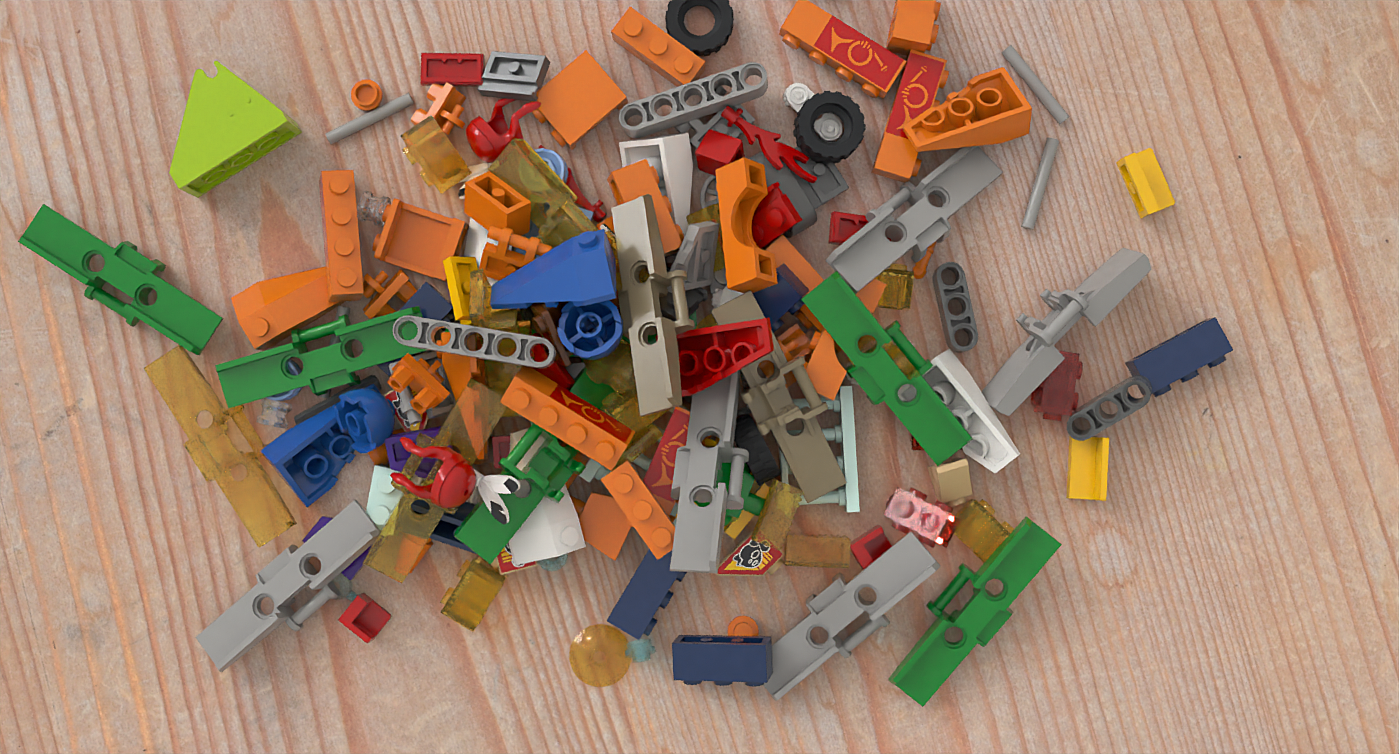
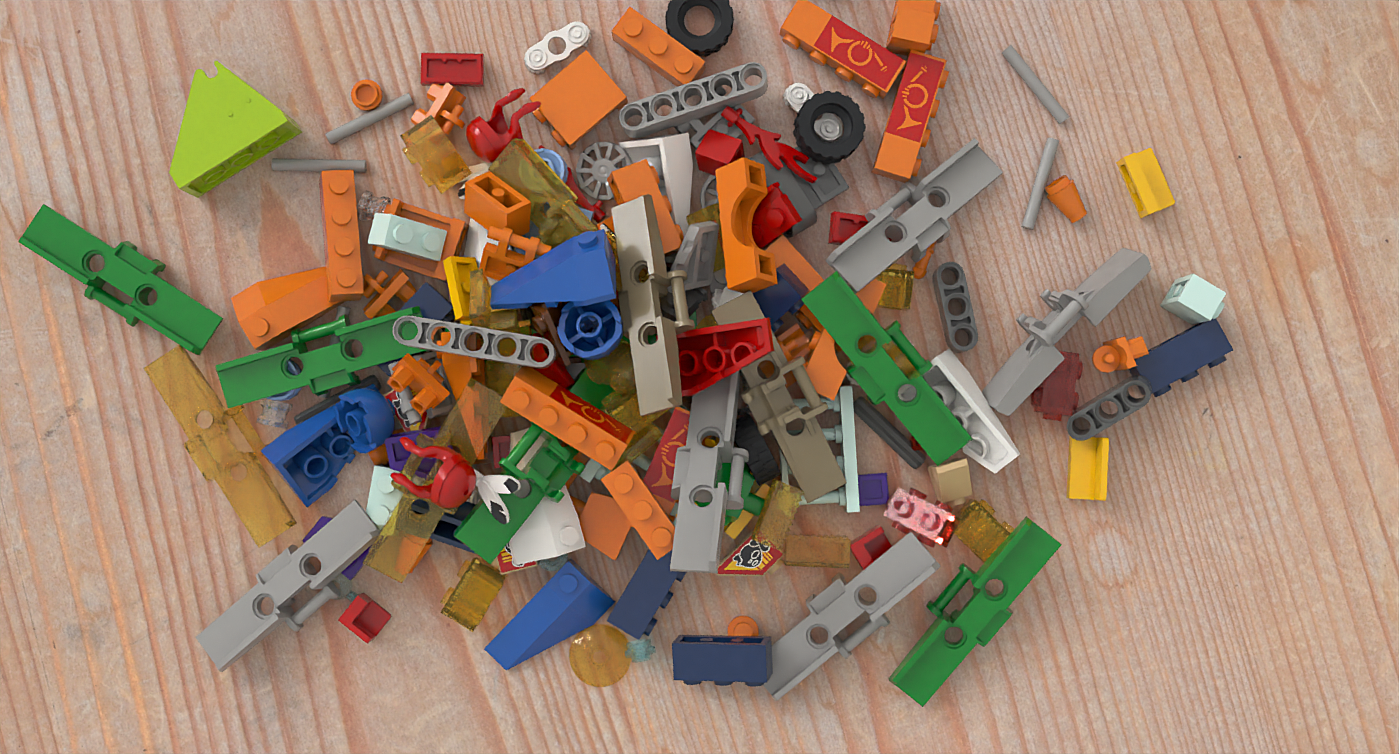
(318, 165): none -> light grey bar
(407, 236): none -> light aqua brick
(514, 75): plate -> none
(539, 57): none -> white piece
(558, 611): none -> blue wedge
(601, 168): none -> light grey wheel
(873, 489): none -> dark purple tile
(888, 432): none -> dark grey axle
(980, 114): orange wedge -> none
(1066, 198): none -> orange cone
(1119, 354): none -> orange hips
(1194, 299): none -> light aqua brick

